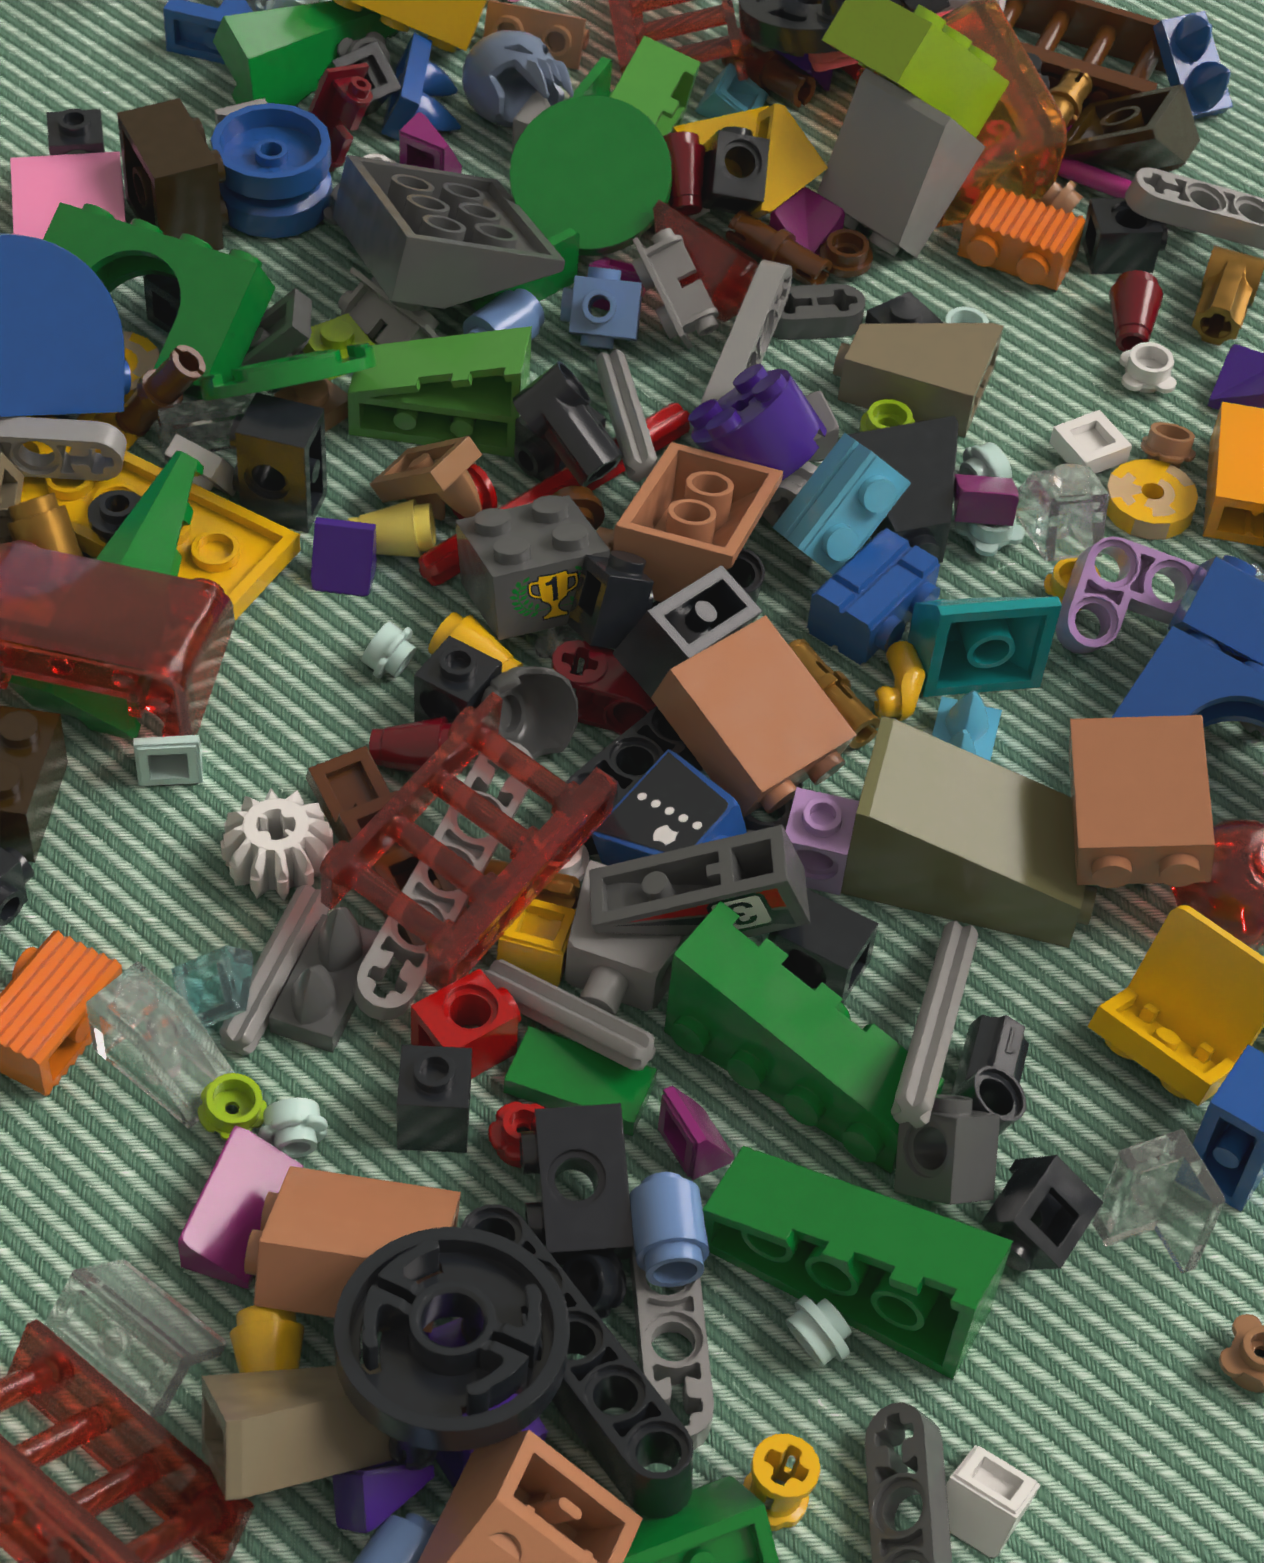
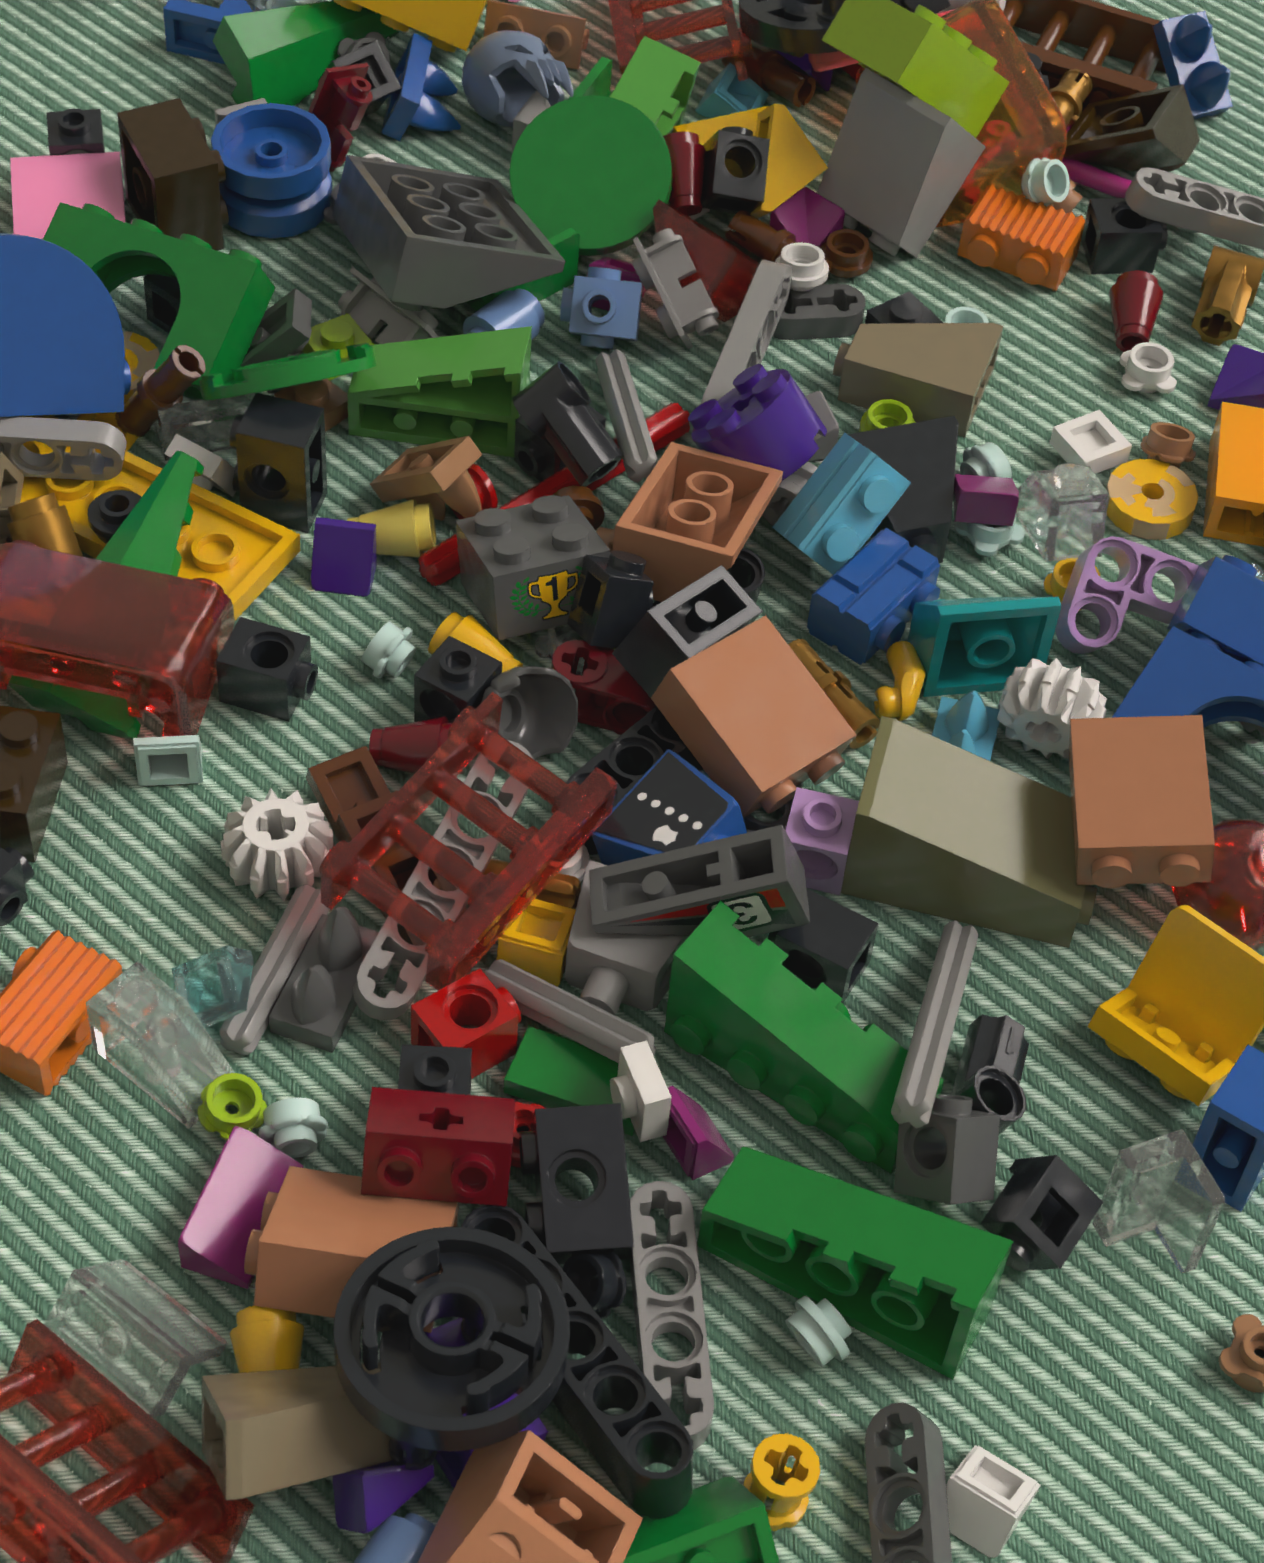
(265, 669): none -> black brick
(425, 147): magenta slope -> none
(438, 1146): none -> dark red brick
(641, 1091): none -> white plate
(669, 1229): medium blue brick -> none
(807, 265): none -> white plate
(1043, 700): none -> white gear
(1045, 181): none -> light aqua plate

